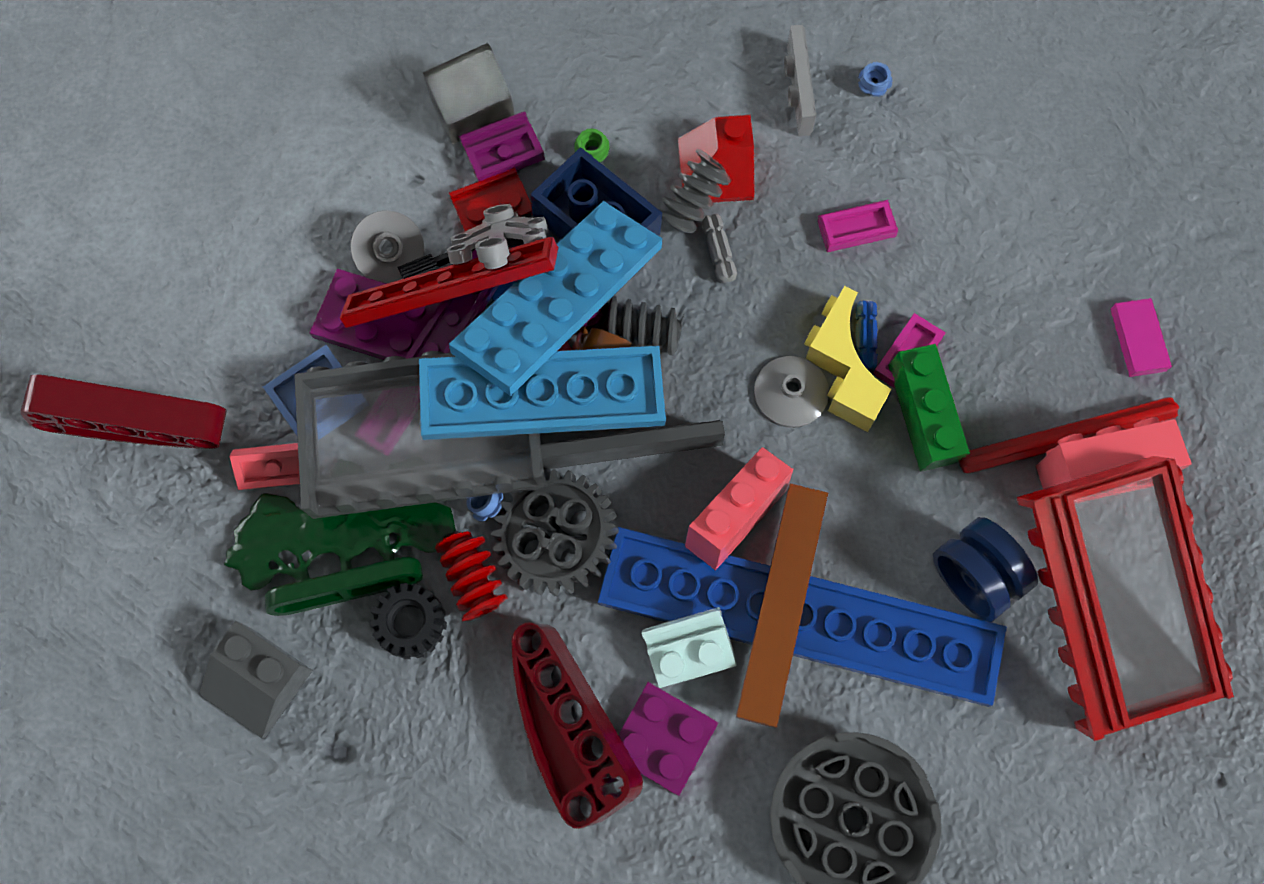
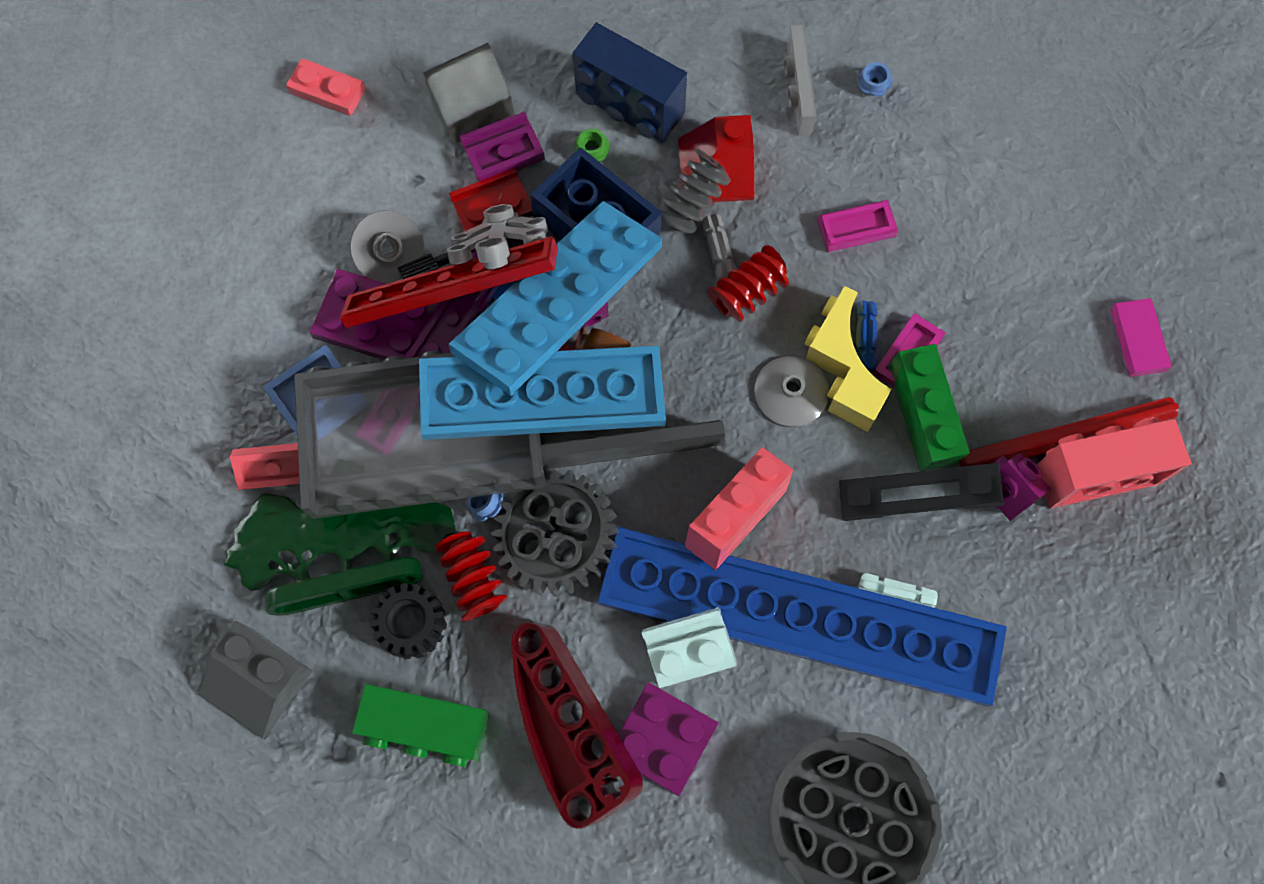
(120, 414): dark red beam -> none
(326, 87): none -> coral plate
(421, 725): none -> green brick
(629, 82): none -> dark blue brick
(643, 325): dark grey piece -> none
(749, 283): none -> red piece
(782, 606): dark orange tile -> none
(898, 589): none -> light aqua axle
(978, 486): none -> black container
(985, 568): dark blue wheel -> none
(1020, 484): none -> magenta brick
(1129, 595): window -> none

